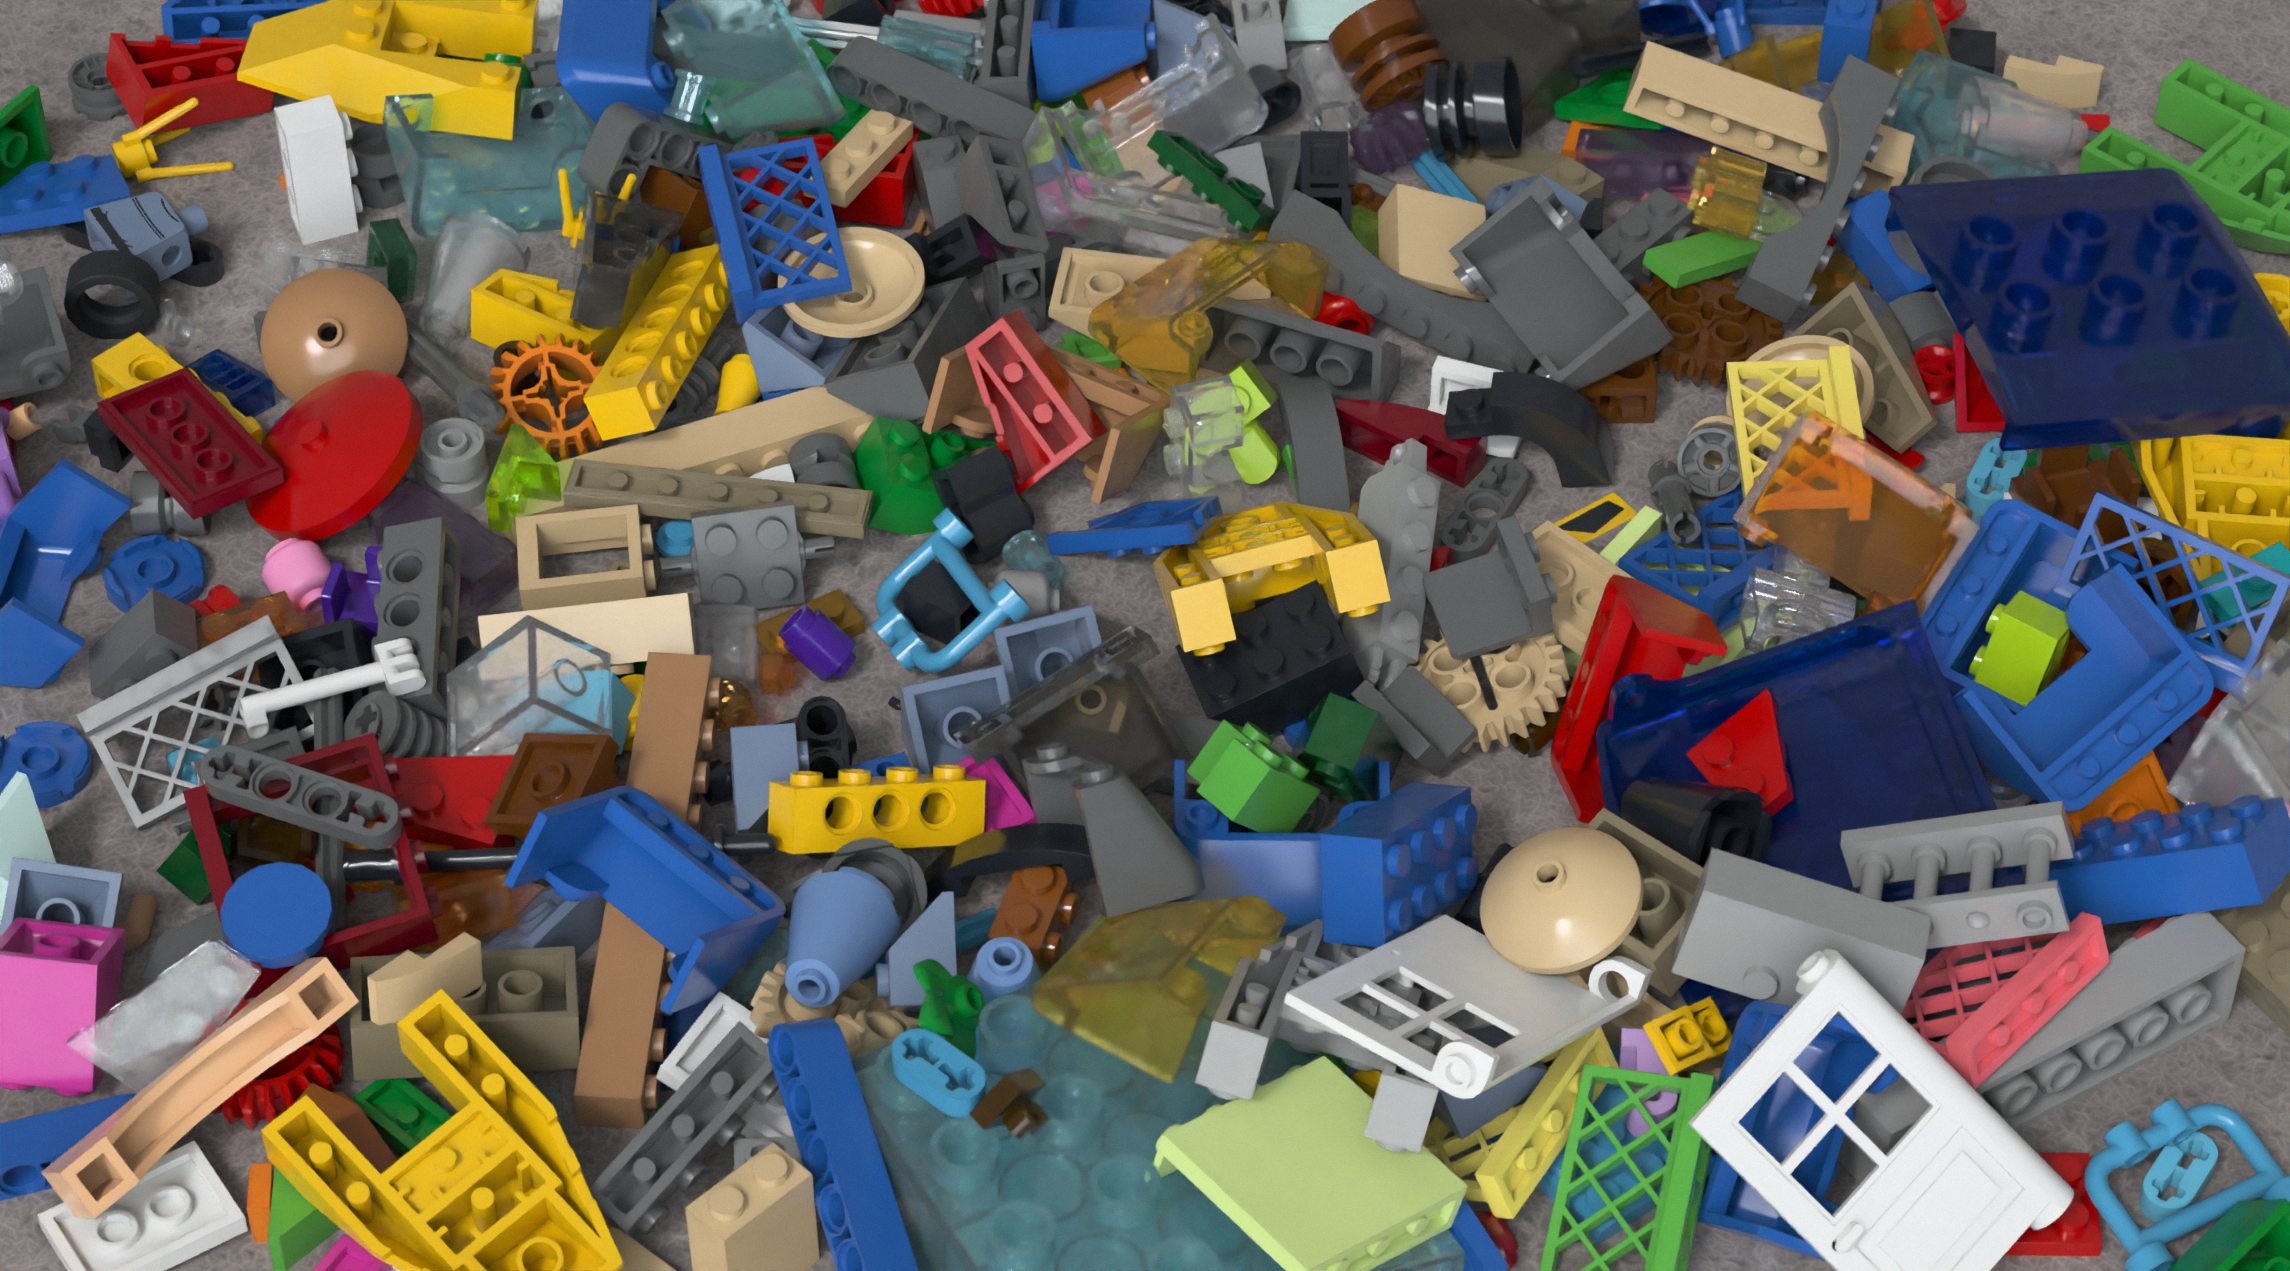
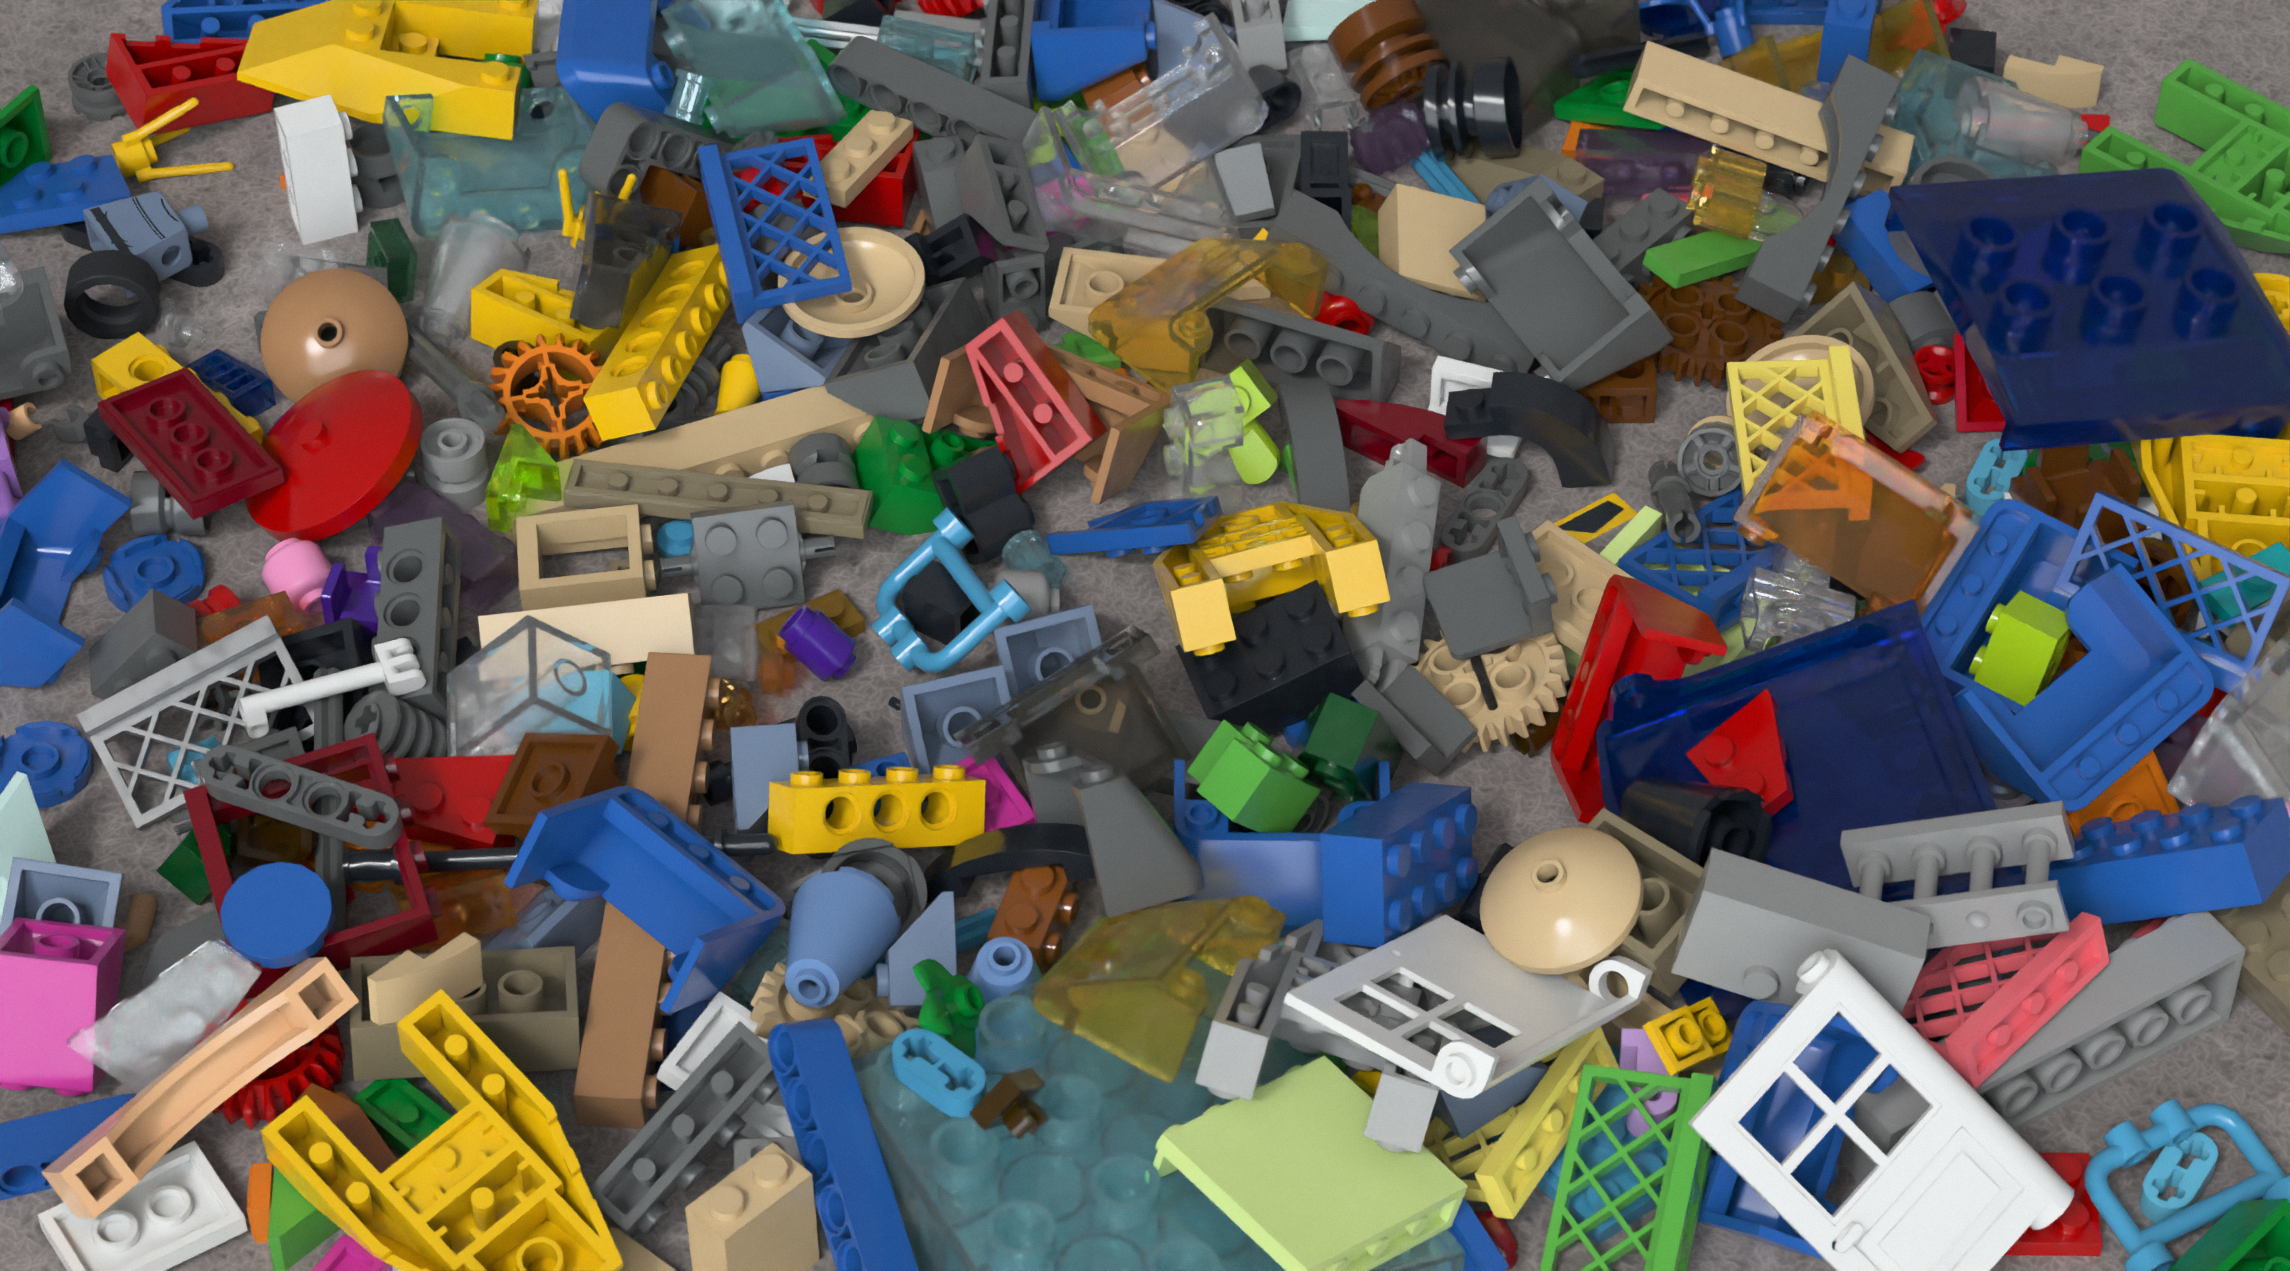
(1207, 173): dark green wing -> none

